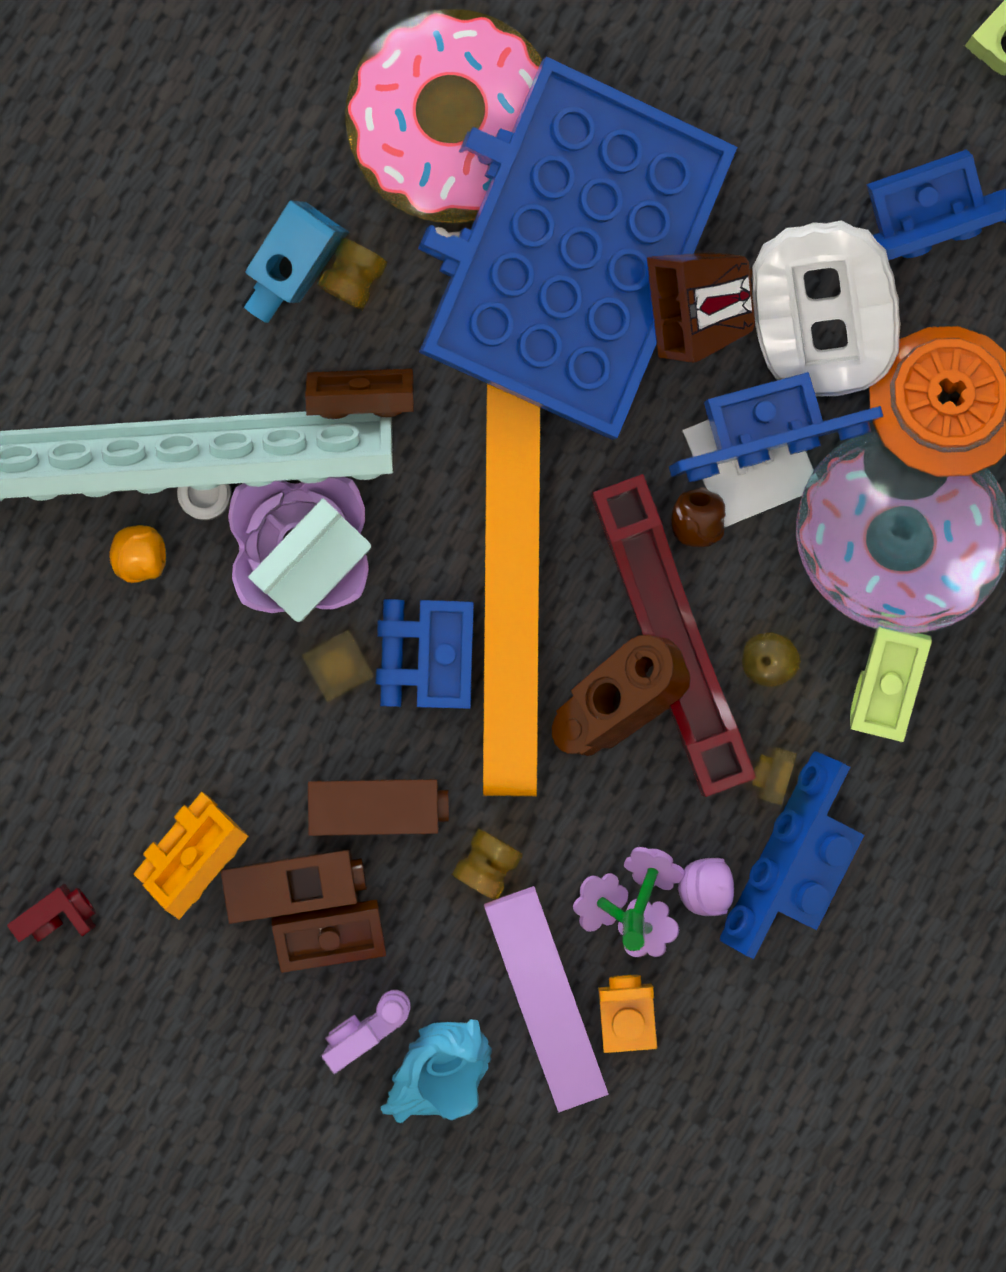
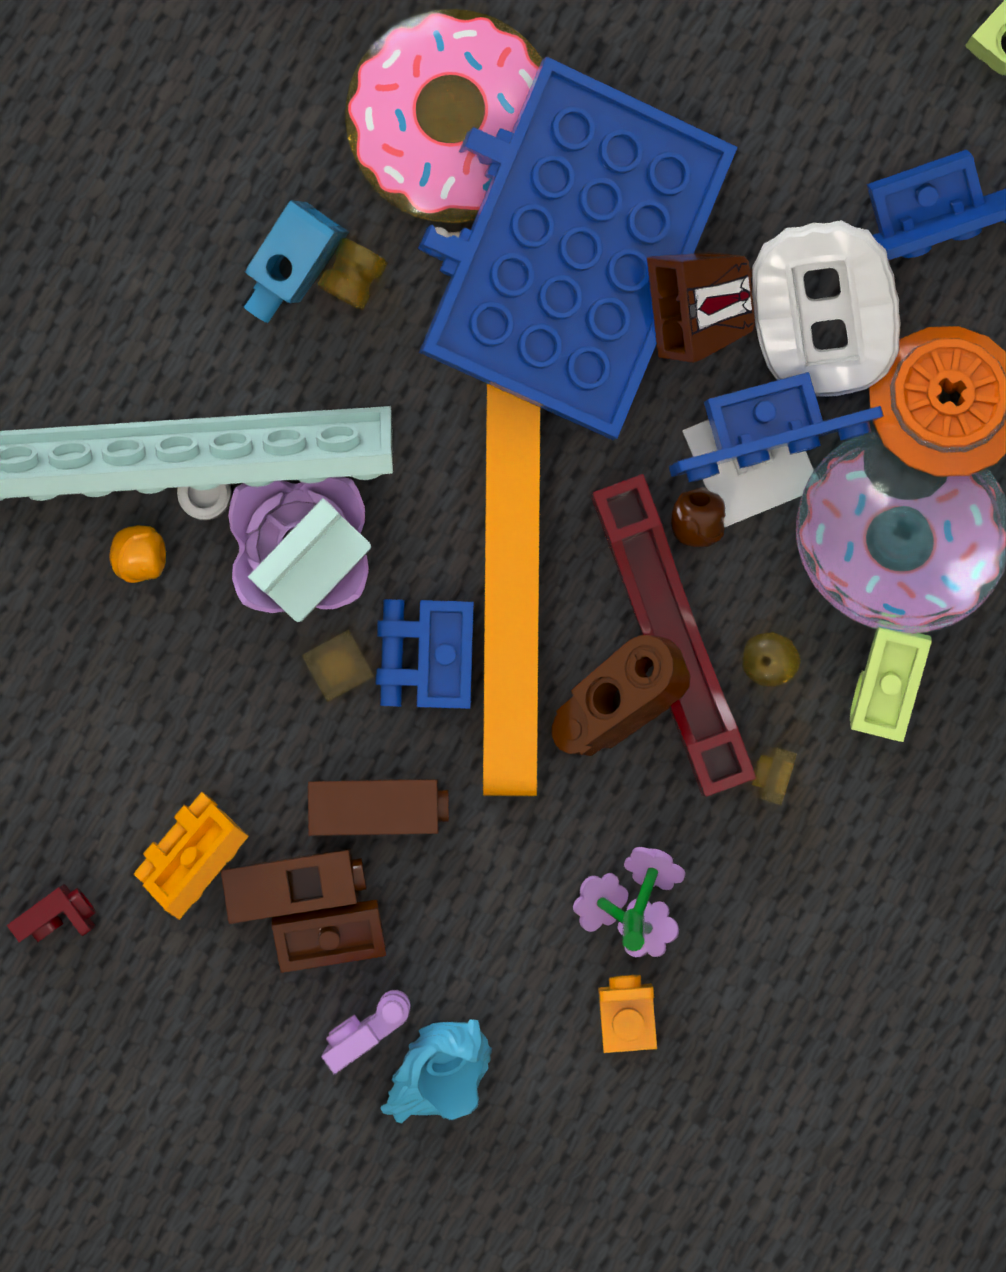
(359, 392): reddish brown plate -> none
(479, 874): clear yellow wheel -> none
(546, 999): lavender slope -> none
(707, 887): lavender piece -> none
(800, 861): blue bracket -> none

